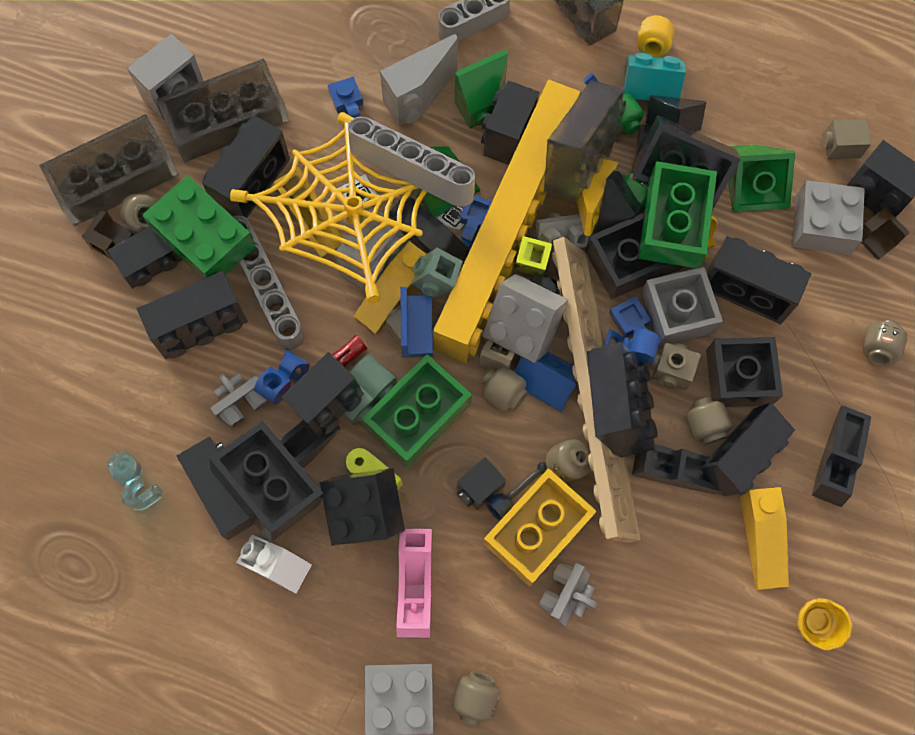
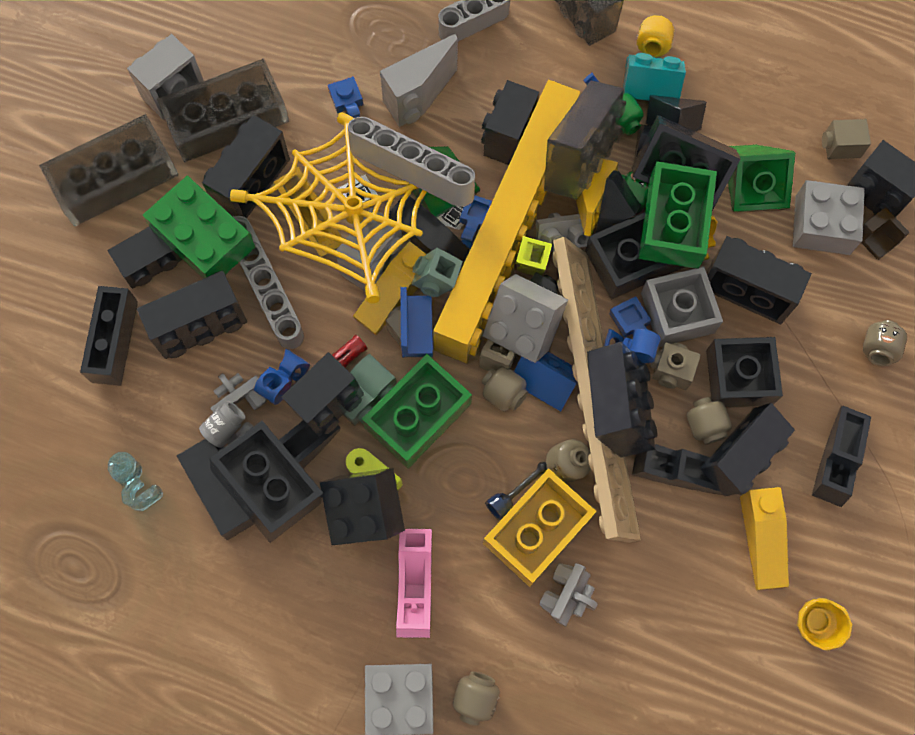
(105, 233): dark brown panel -> none
(109, 336): none -> black brick
(131, 210): dark tan head -> none
(223, 424): none -> light grey piece
(274, 563): white slope -> none
(478, 85): green slope -> none
(480, 484): black brick -> none

